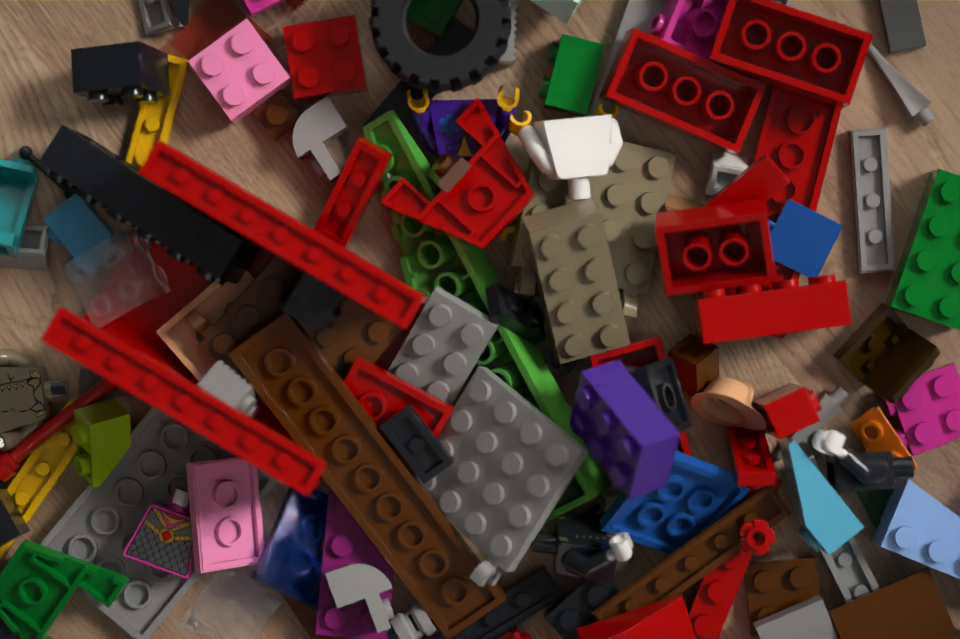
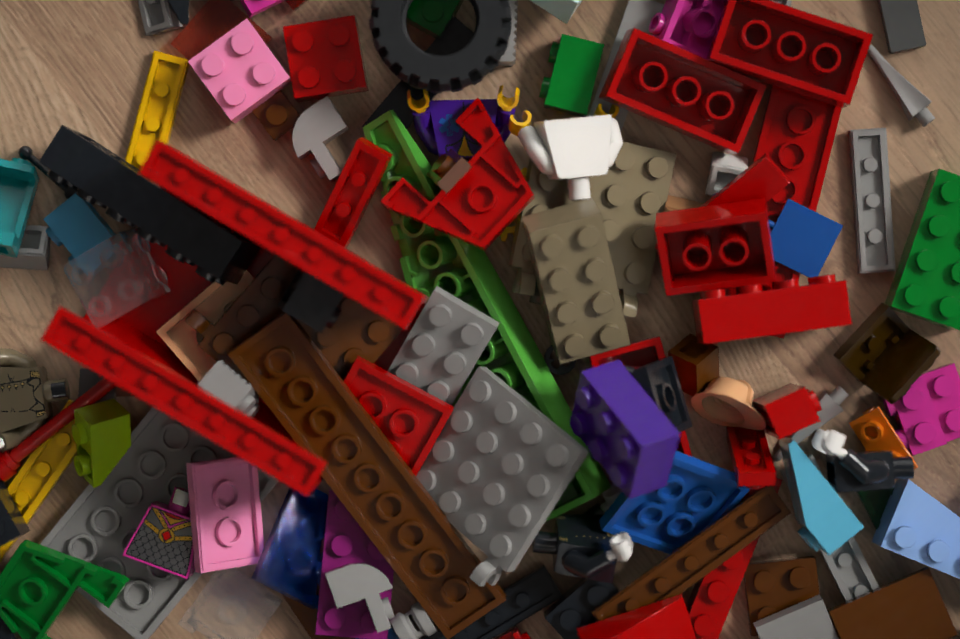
(120, 74): black brick -> none
(416, 443): black plate -> none
(515, 313): black plate -> none
(760, 527): red plate -> none

